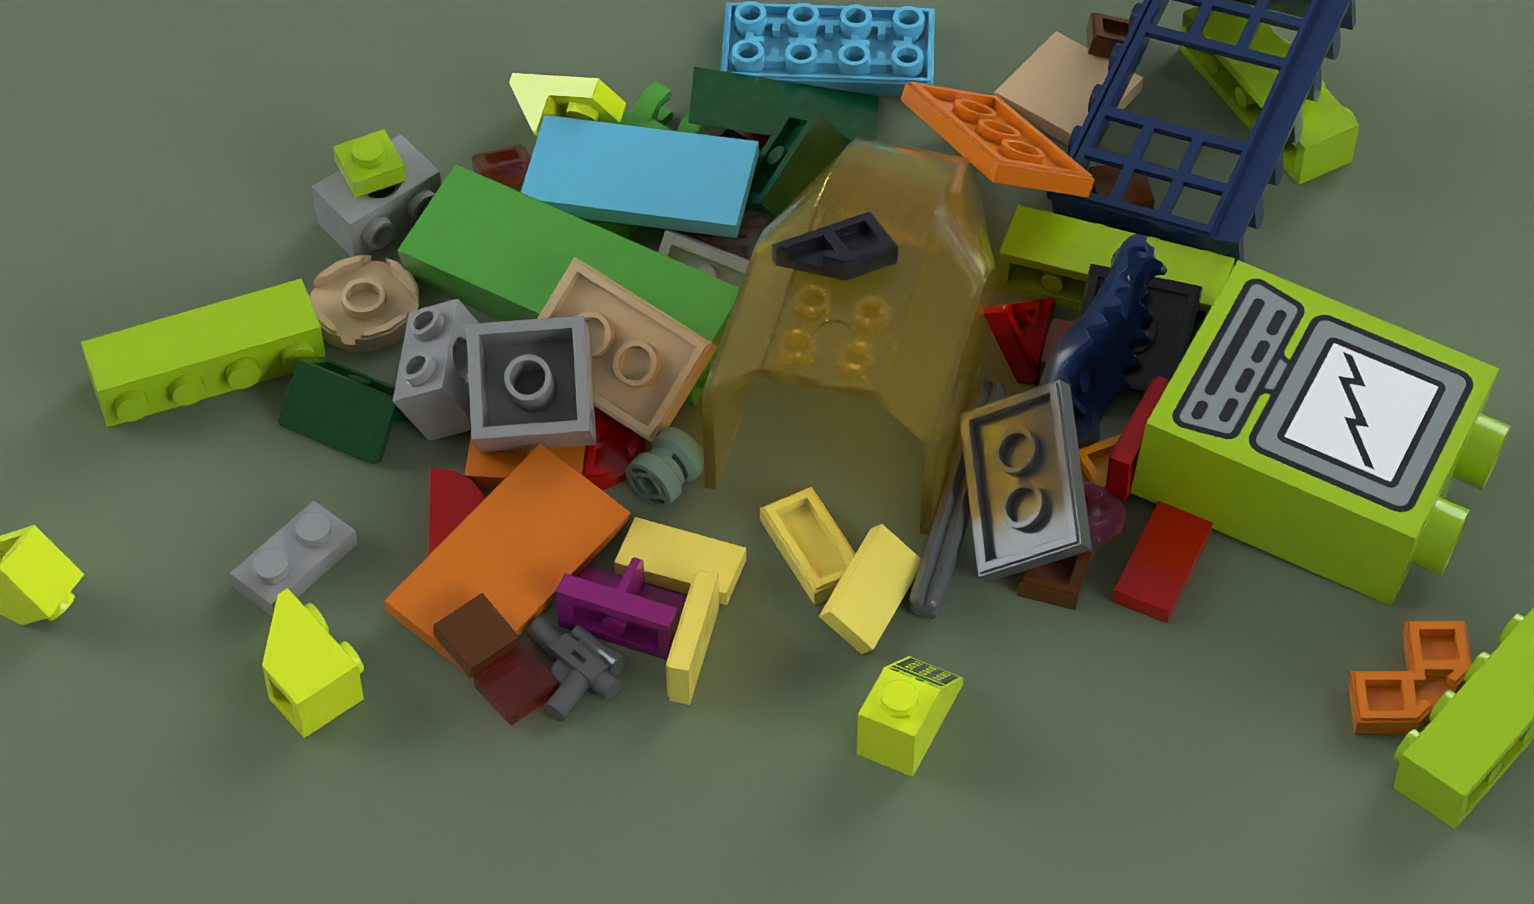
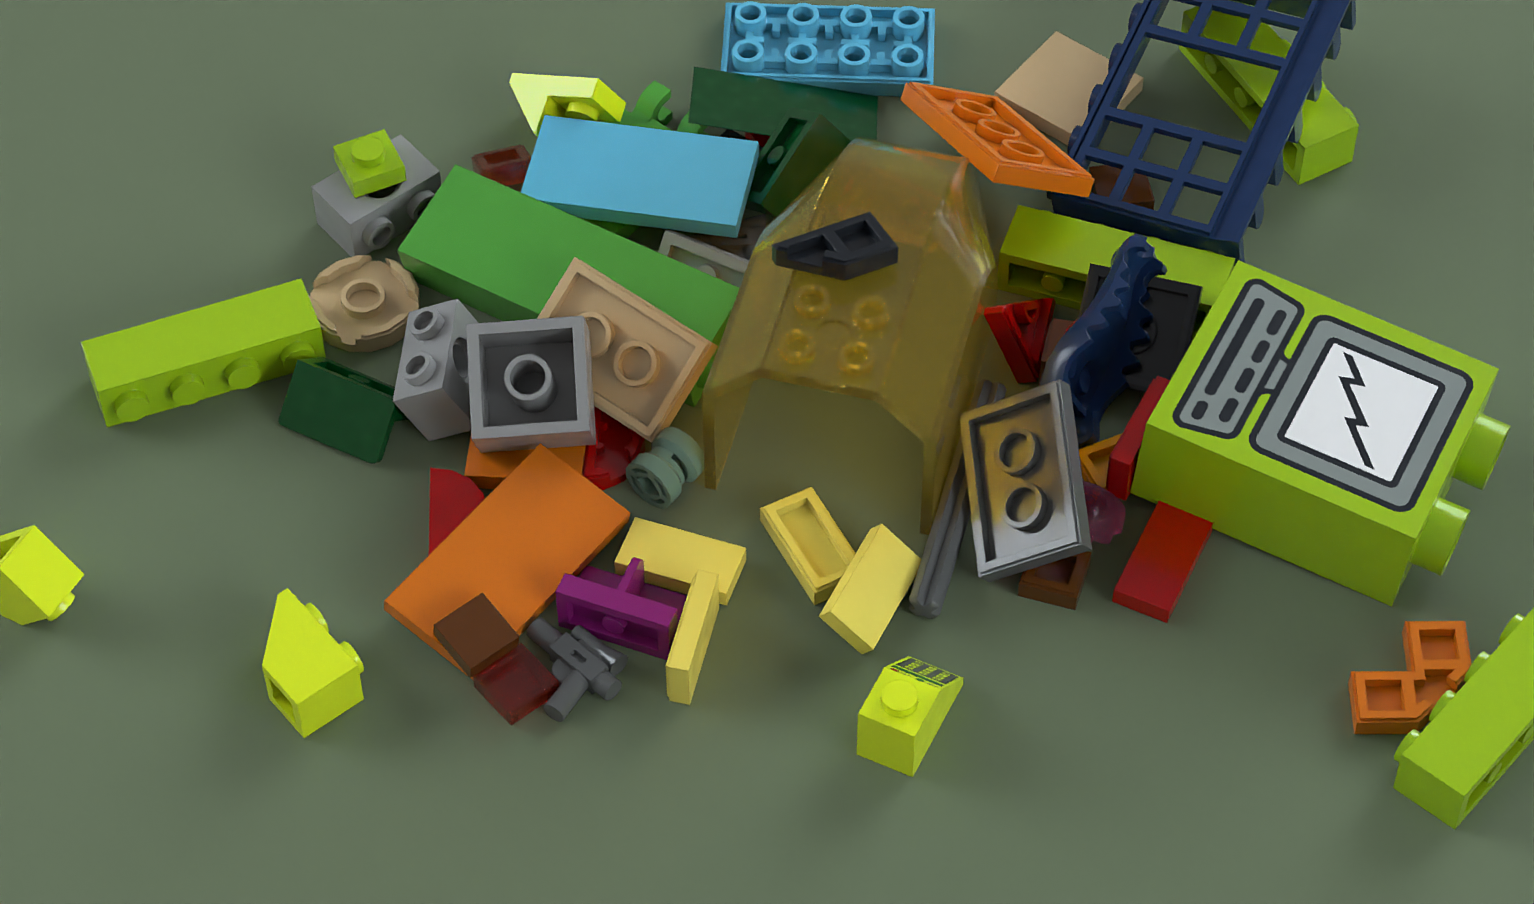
(294, 556): light grey plate -> none
(1104, 32): reddish brown tile -> none

